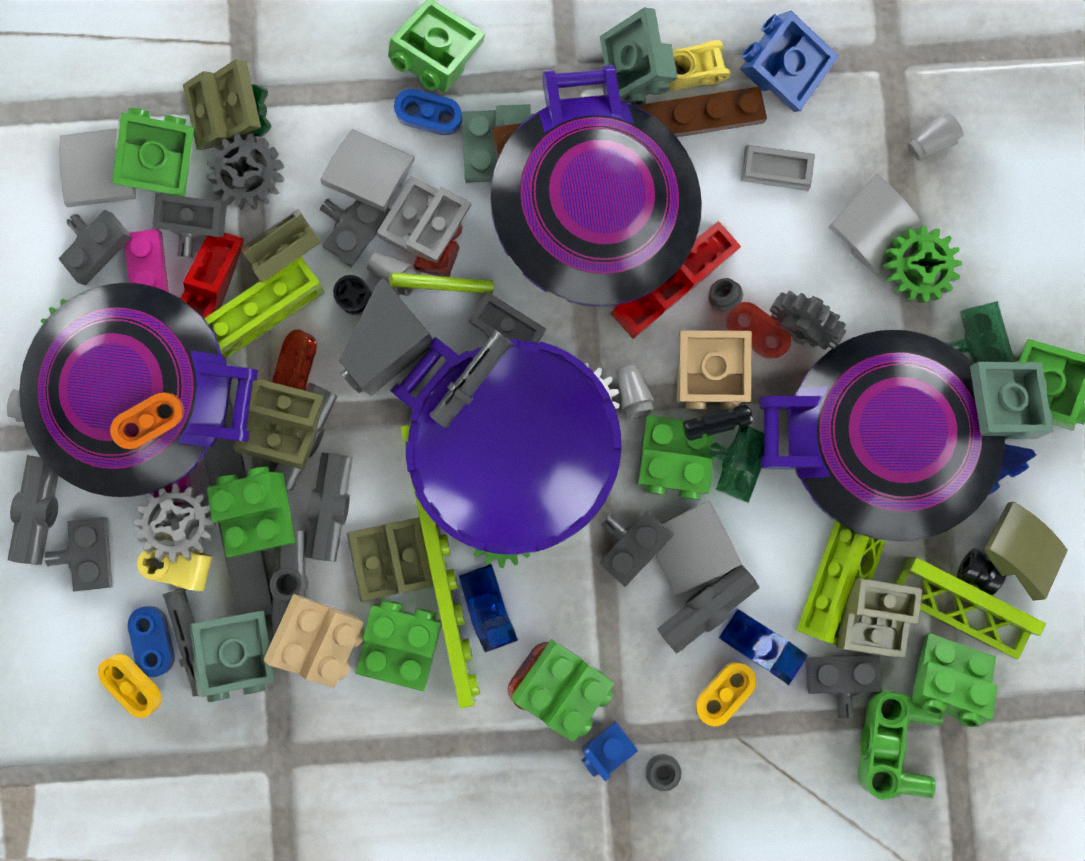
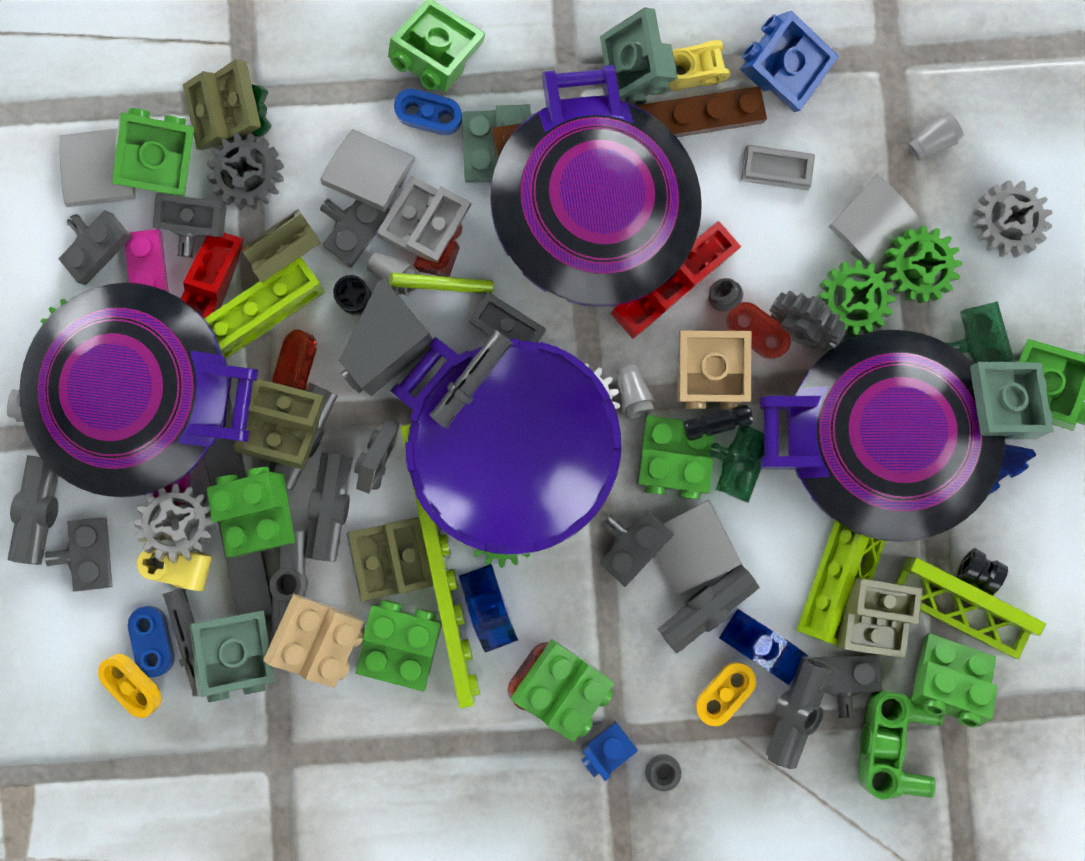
(147, 419): orange plate -> none
(372, 465): none -> dark grey plate
(799, 712): none -> dark grey piece
(865, 307): none -> bright green gear
(1003, 204): none -> light grey gear
(1026, 549): olive slope -> none

